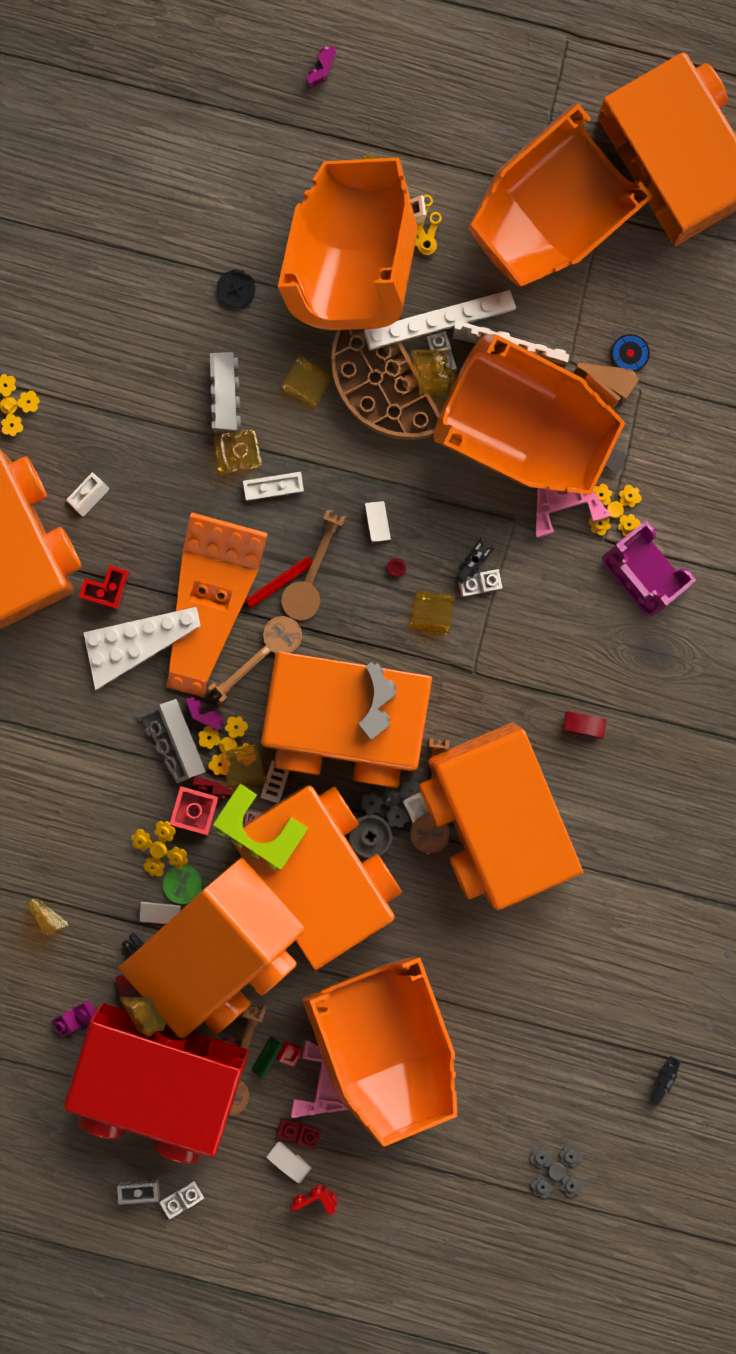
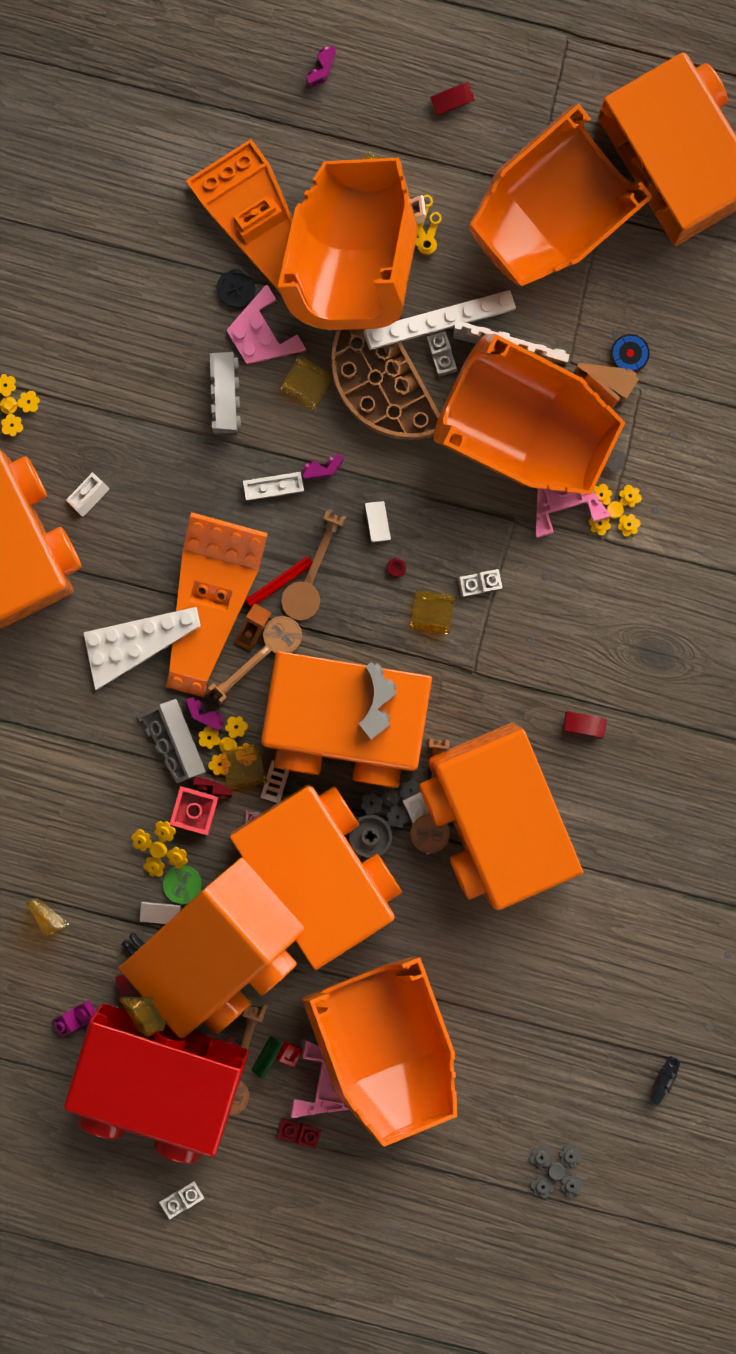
(108, 593): red brick -> none
(138, 1192): light grey brick -> none
(231, 823): lime arch -> none
(237, 451): clear yellow slope -> none
(248, 206): none -> orange wing
(252, 627): none -> dark orange slope
(254, 336): none -> bright pink wing
(288, 1162): white slope -> none
(316, 471): none -> magenta slope
(328, 1199): red bracket -> none
(432, 371): clear yellow slope -> none
(452, 98): none -> dark red slope
(470, 568): black hinge -> none
(646, 571): magenta windscreen -> none

